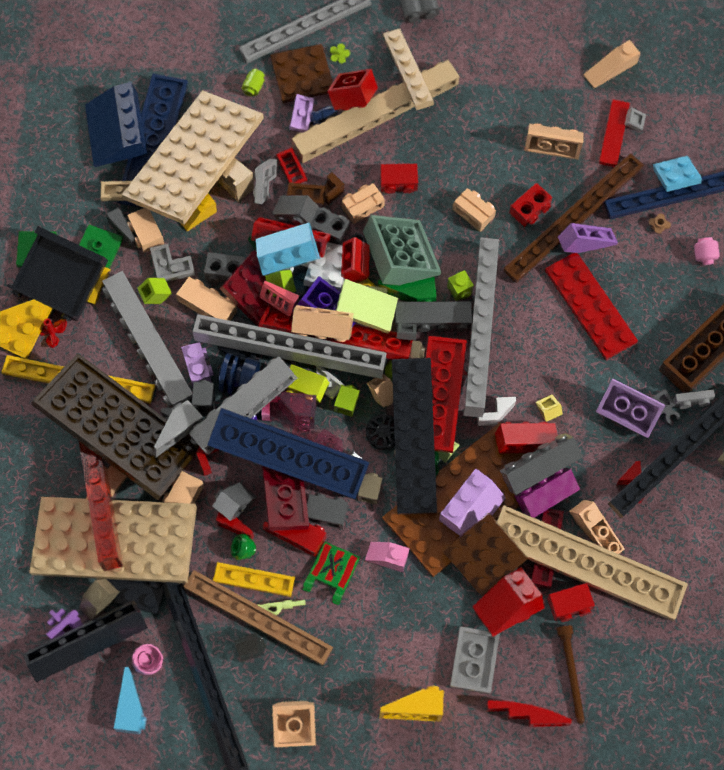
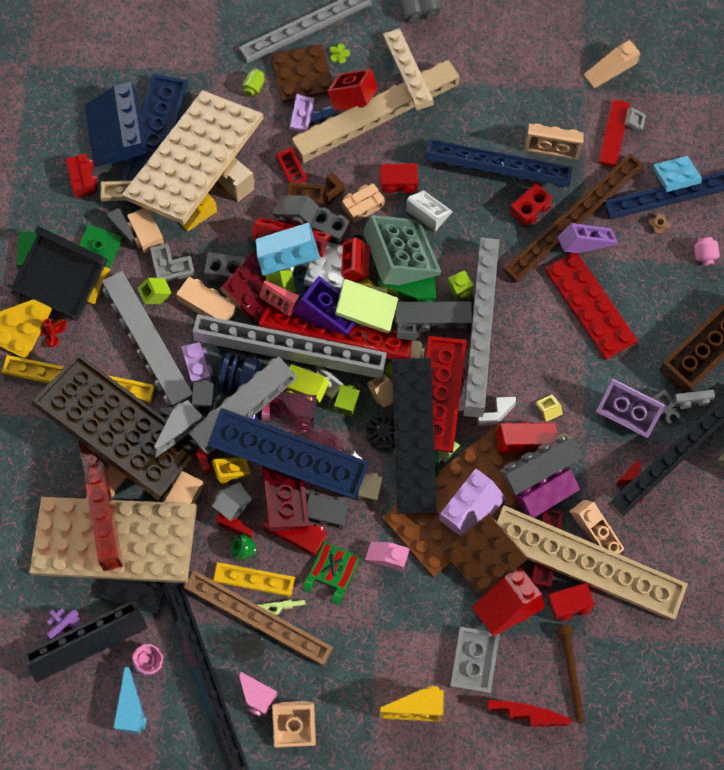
(81, 176): none -> red brick
(97, 598): dark tan slope -> none
(231, 469): none -> yellow slope
(257, 695): none -> bright pink slope
(264, 174): light grey plate -> none
(322, 323): light nougat brick -> none
(427, 210): none -> white slope
(474, 209): light nougat brick -> none
(497, 162): none -> dark blue plate

